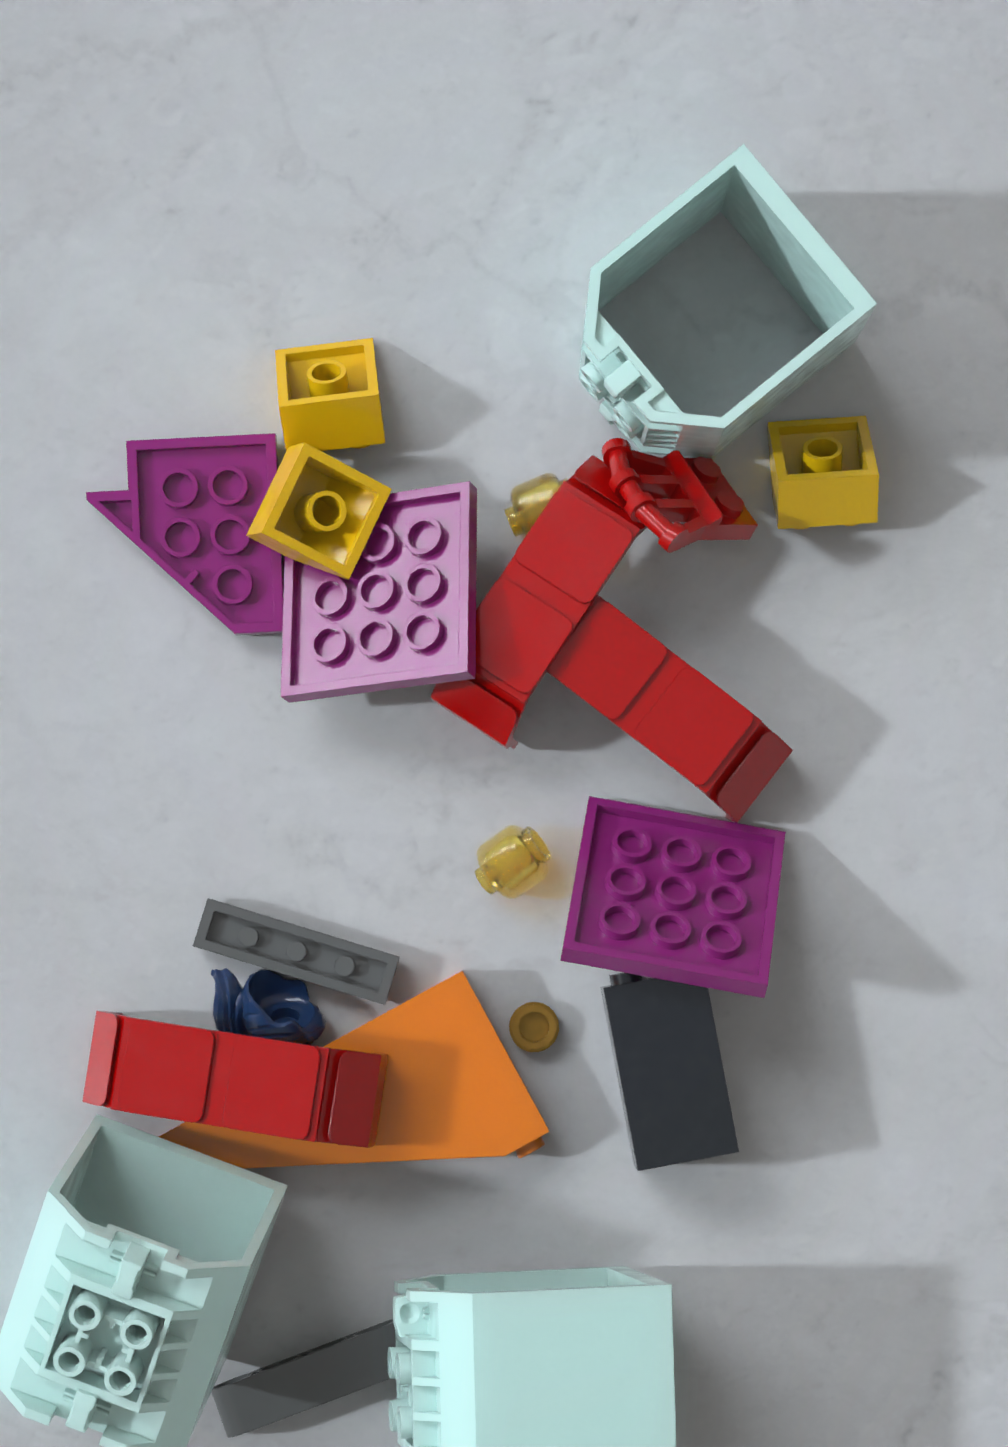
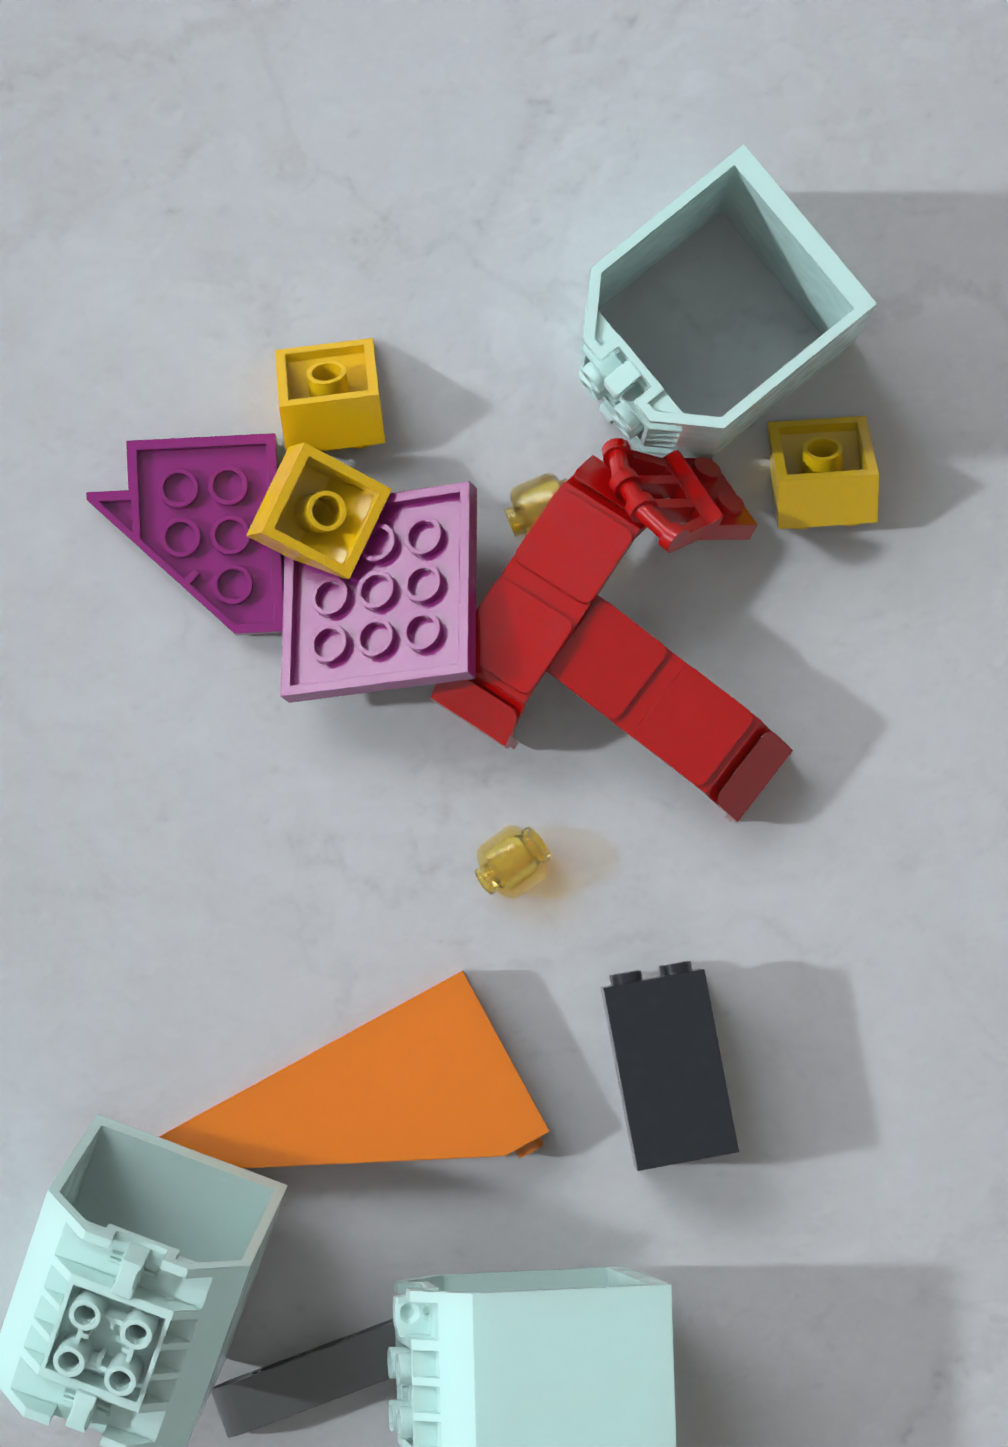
(235, 1080): red windscreen -> none
(266, 1007): dark blue hair -> none
(296, 951): dark grey plate -> none
(534, 1027): pearl gold tile -> none
(675, 897): magenta plate -> none

